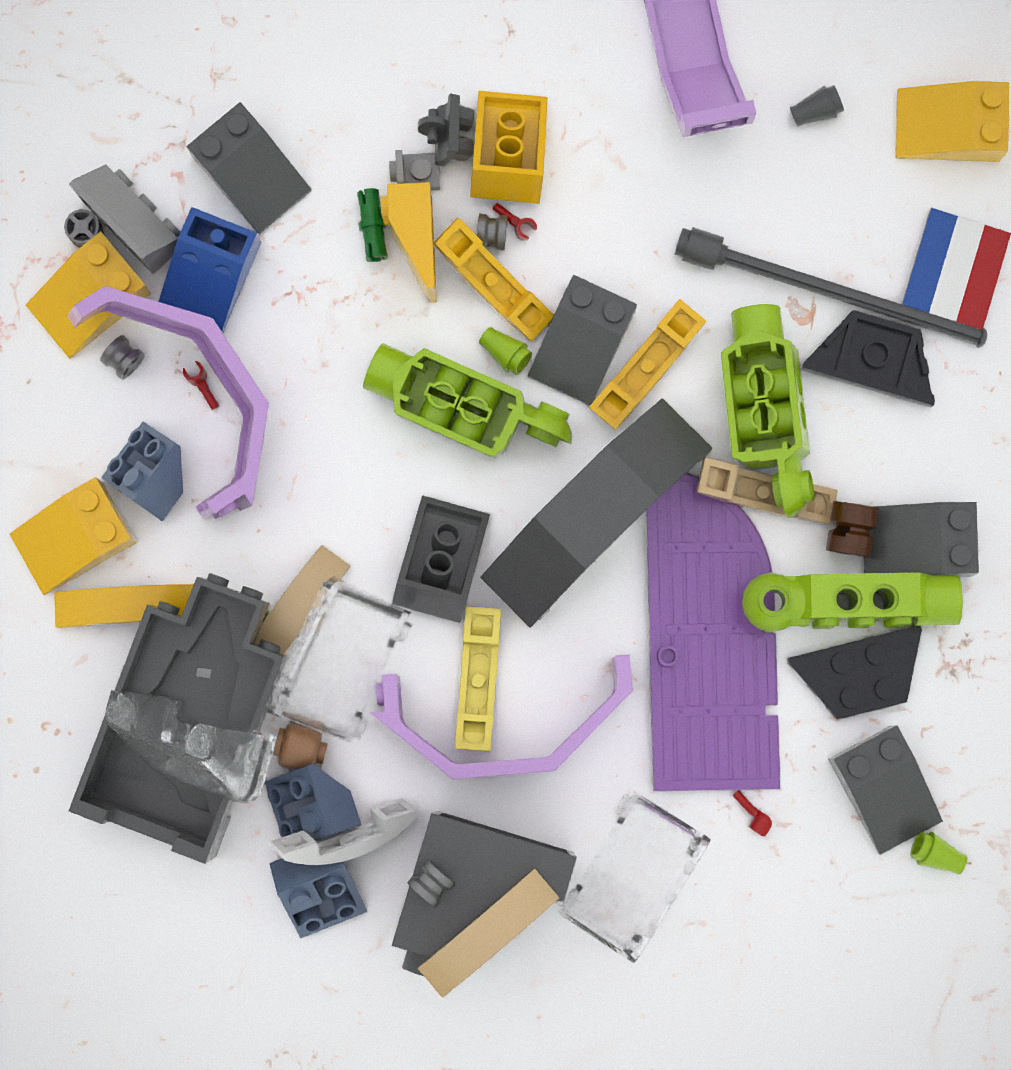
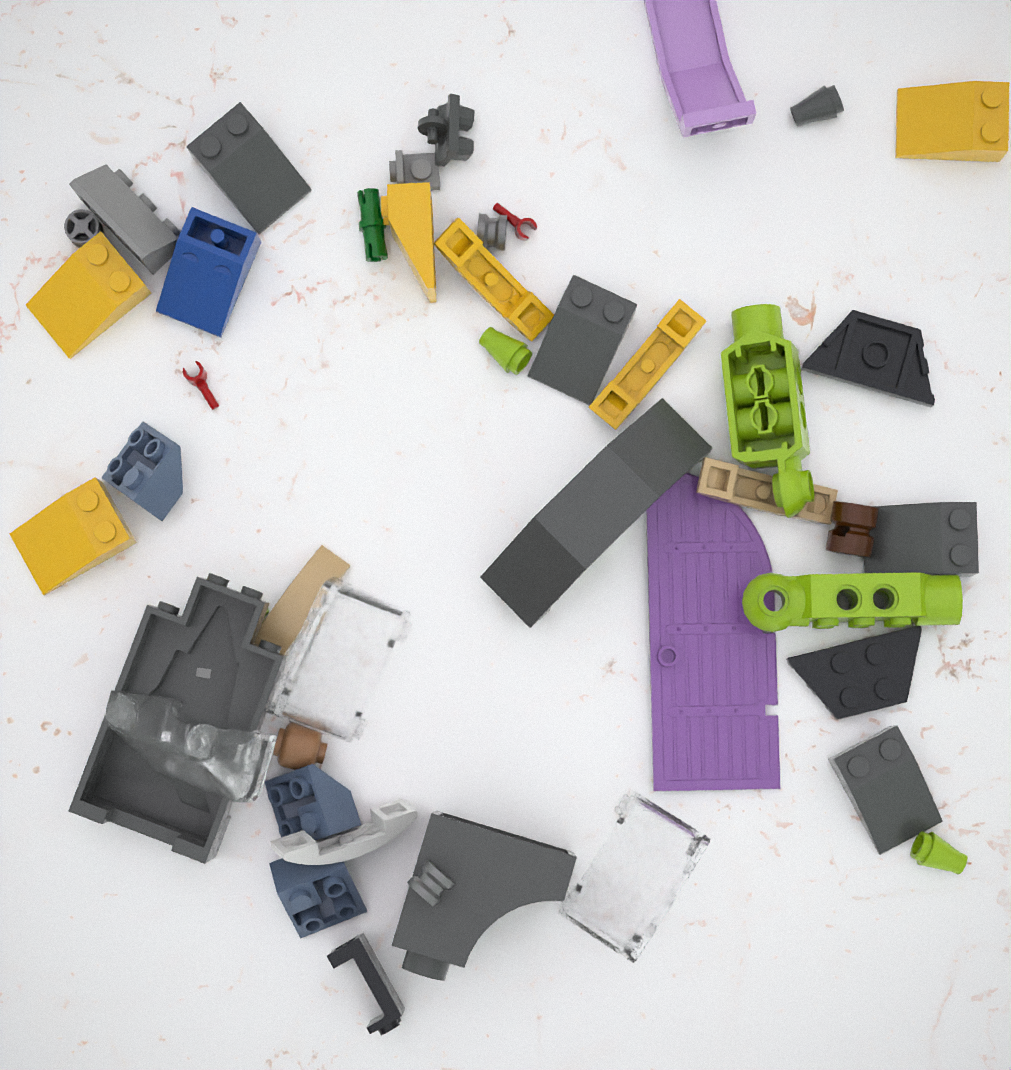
(115, 604): yellow slope -> none
(122, 357): flat silver wheel -> none
(226, 366): lavender panel -> none
(377, 980): none -> black panel
(389, 695): lavender panel -> none
(440, 559): dark grey slope -> none
(460, 401): lime brick -> none
(478, 679): light yellow slope -> none
(488, 933): tan slope -> none
(509, 147): yellow slope -> none
(761, 822): red hand -> none
(945, 290): flag -> none

